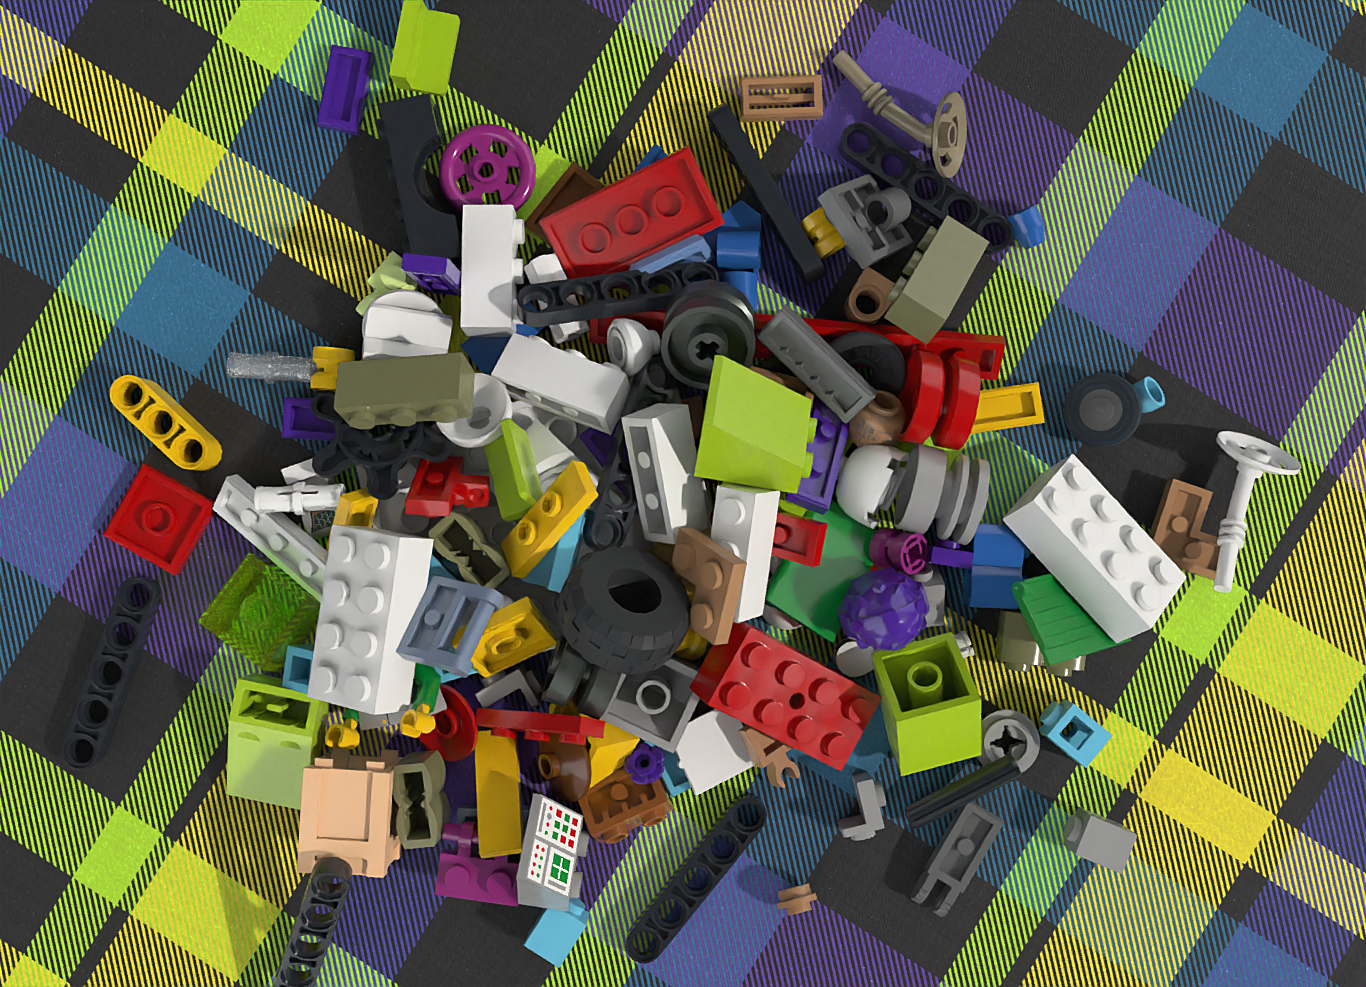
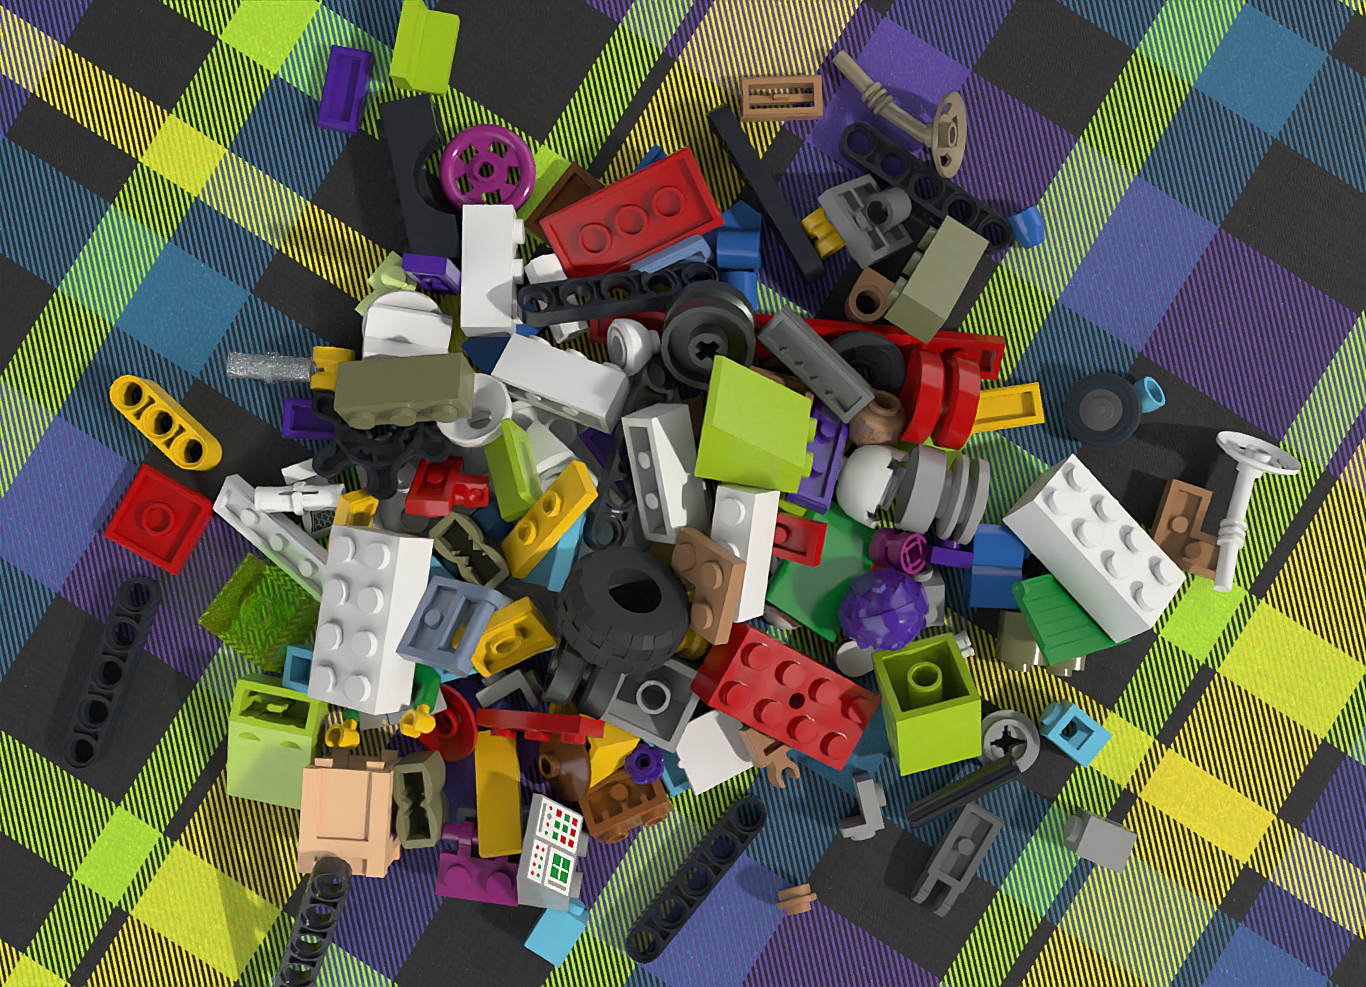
(491, 522): none -> blue hose

